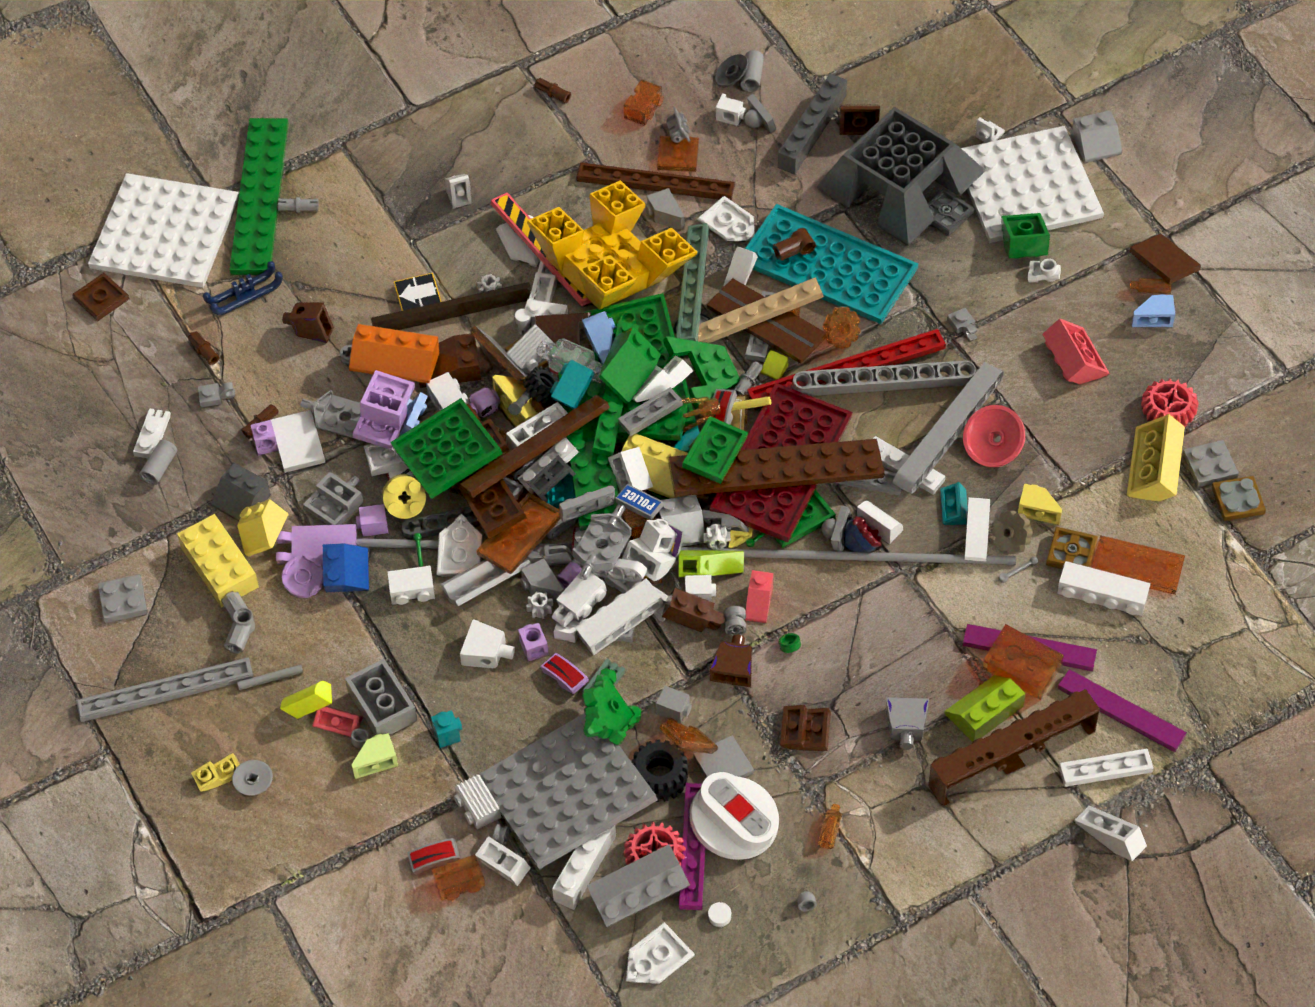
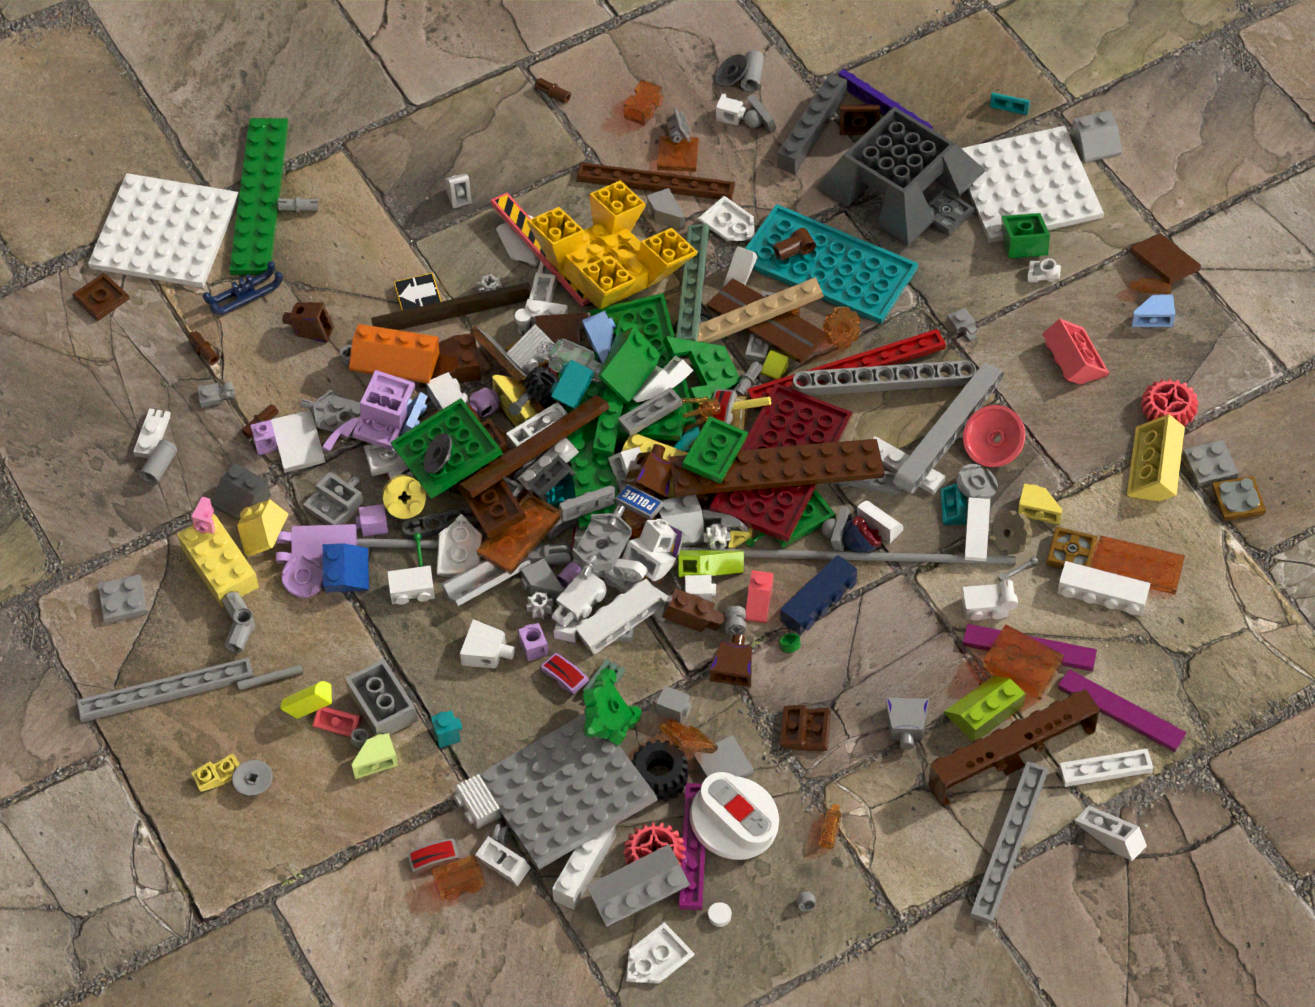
(202, 516): none -> bright pink bracket
(343, 431): none -> lavender slope
(438, 453): none -> dark grey dish
(651, 472): none -> reddish brown torso
(818, 595): none -> dark blue brick
(869, 95): none -> dark purple plate
(976, 482): none -> light grey tile
(985, 131): white bracket -> none
(987, 602): none -> white hinge
(1009, 843): none -> light grey plate
(1010, 103): none -> teal slope

